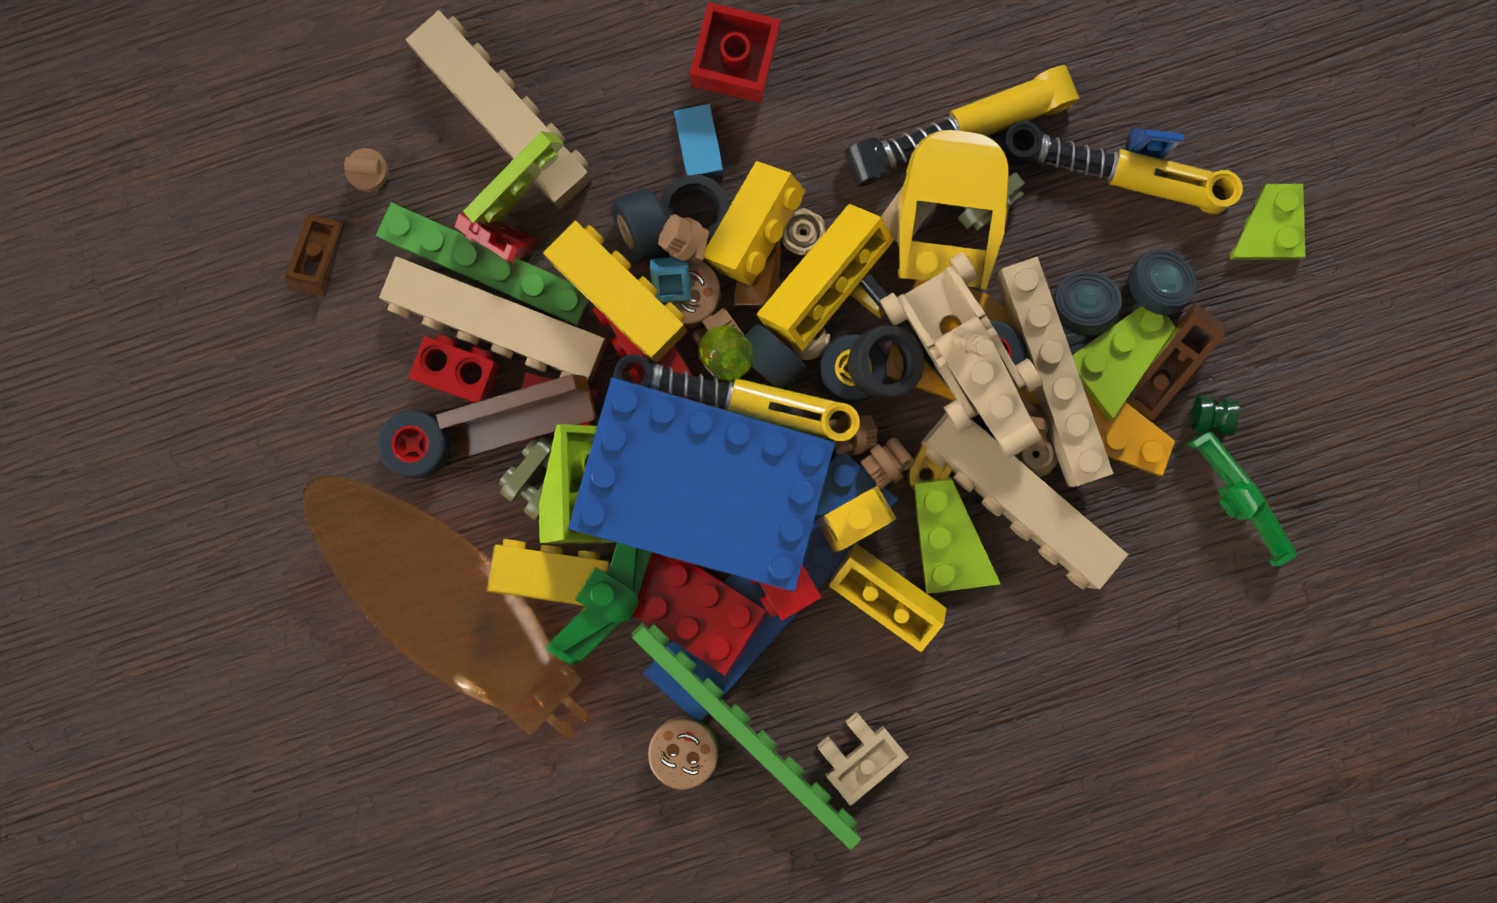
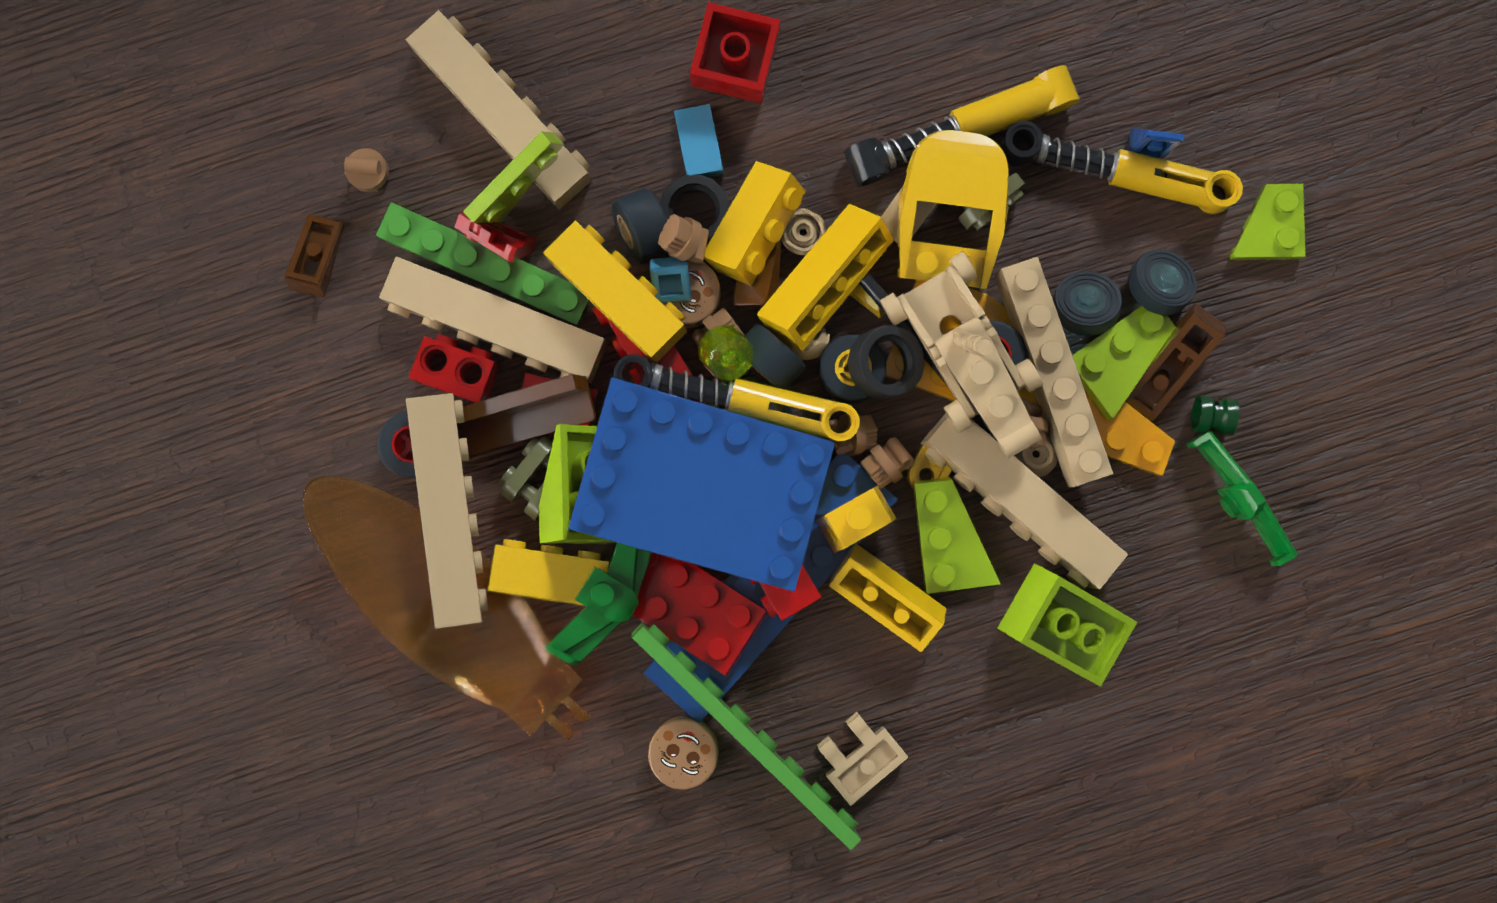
(444, 509): none -> tan brick
(1067, 625): none -> lime slope

